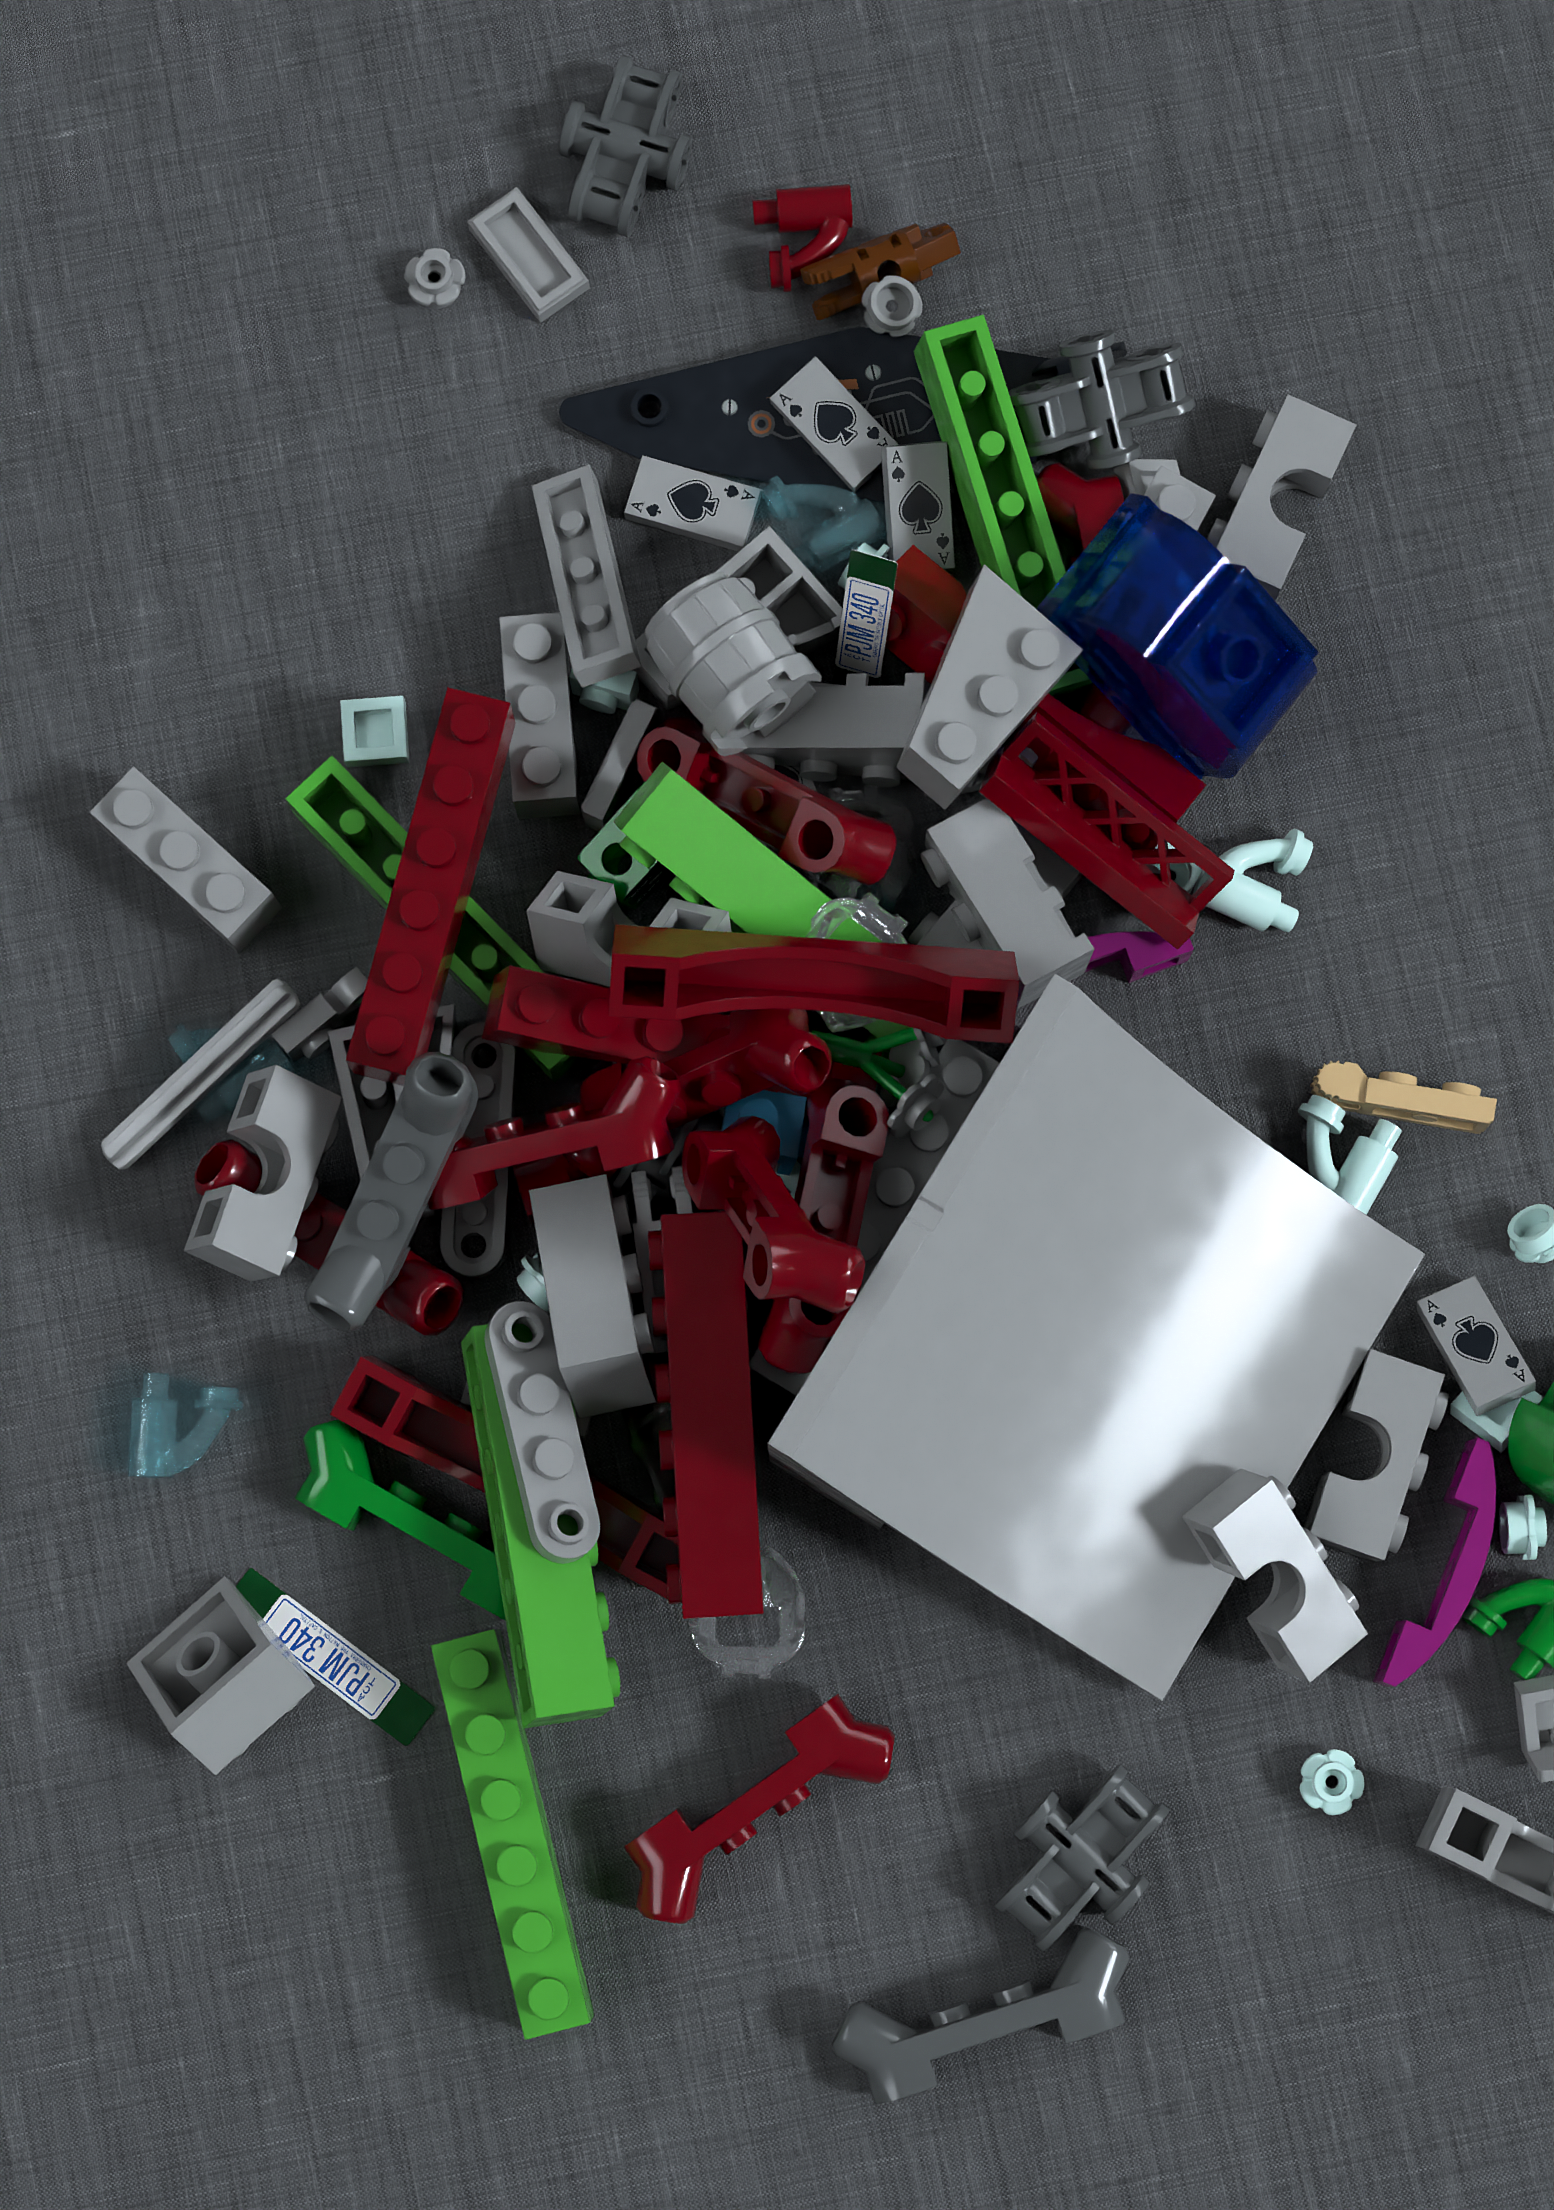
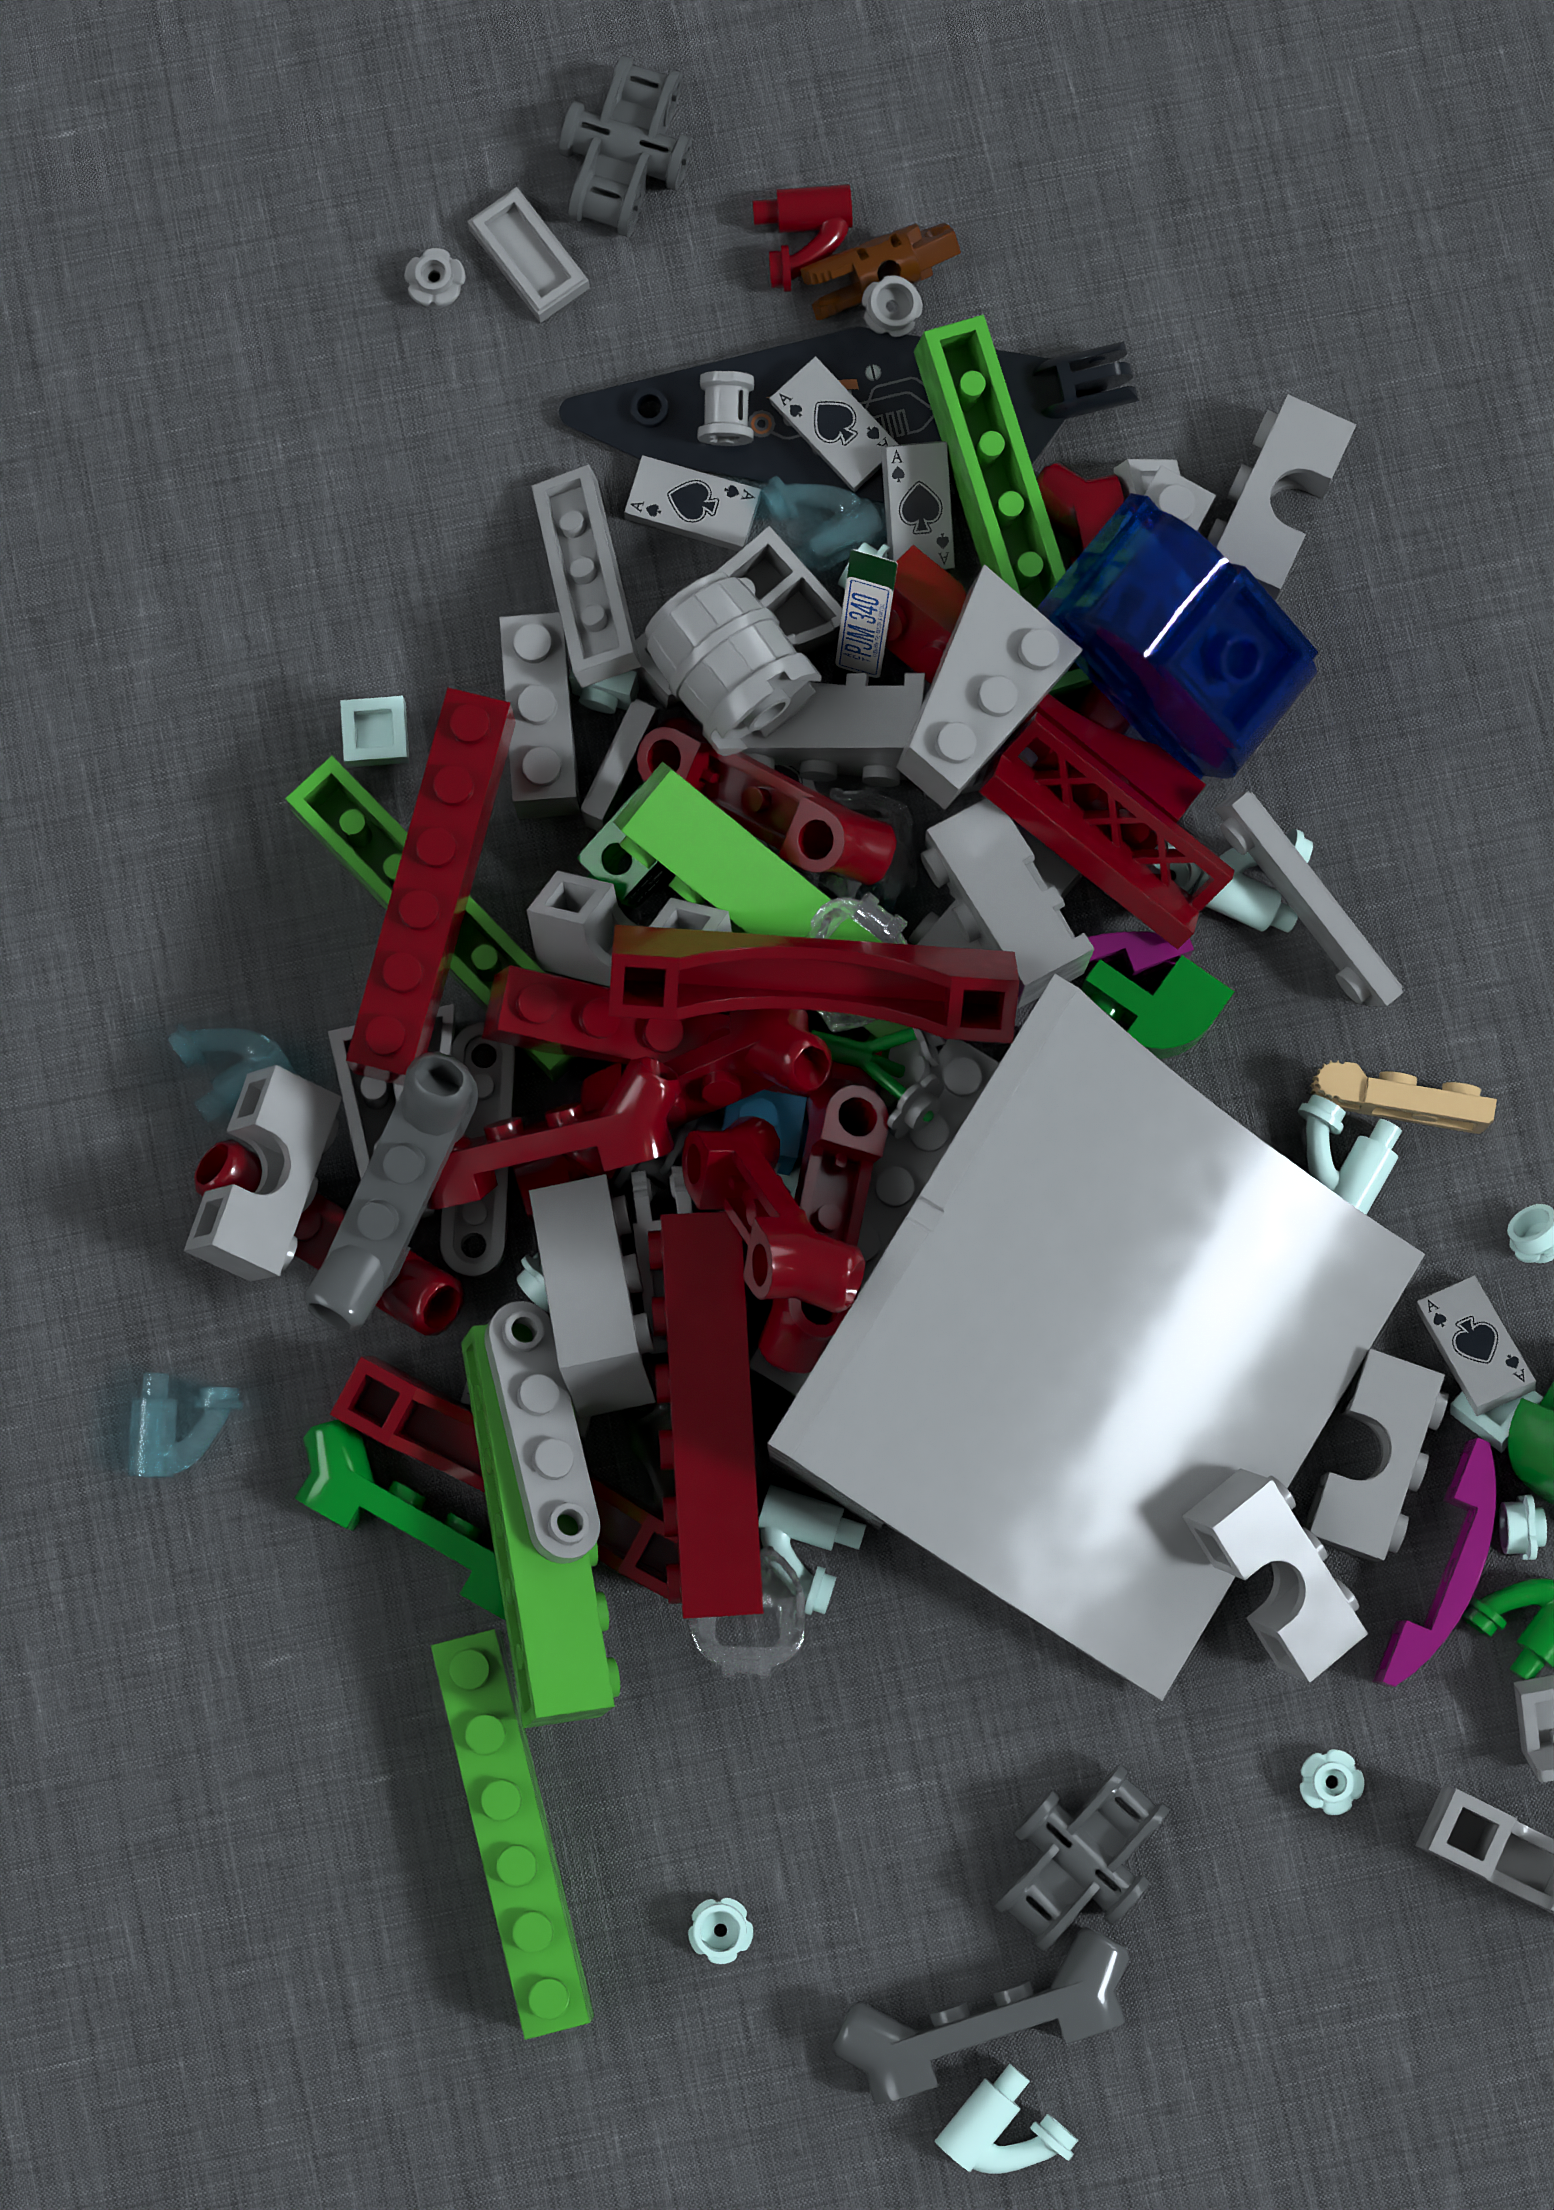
(186, 859): light grey arch -> none
(200, 1074): light grey axle -> none
(219, 1676): light grey slope -> none
(308, 1029): light grey plate -> none
(338, 1661): sticker -> none
(674, 1852): dark red plate -> none
(702, 1934): none -> light aqua plate
(726, 408): none -> light grey bush
(811, 1521): none -> light aqua plant
(982, 2119): none -> light aqua plant
(1100, 398): dark grey axle -> none
(1169, 1019): none -> green brick
(1254, 831): none -> light grey plate

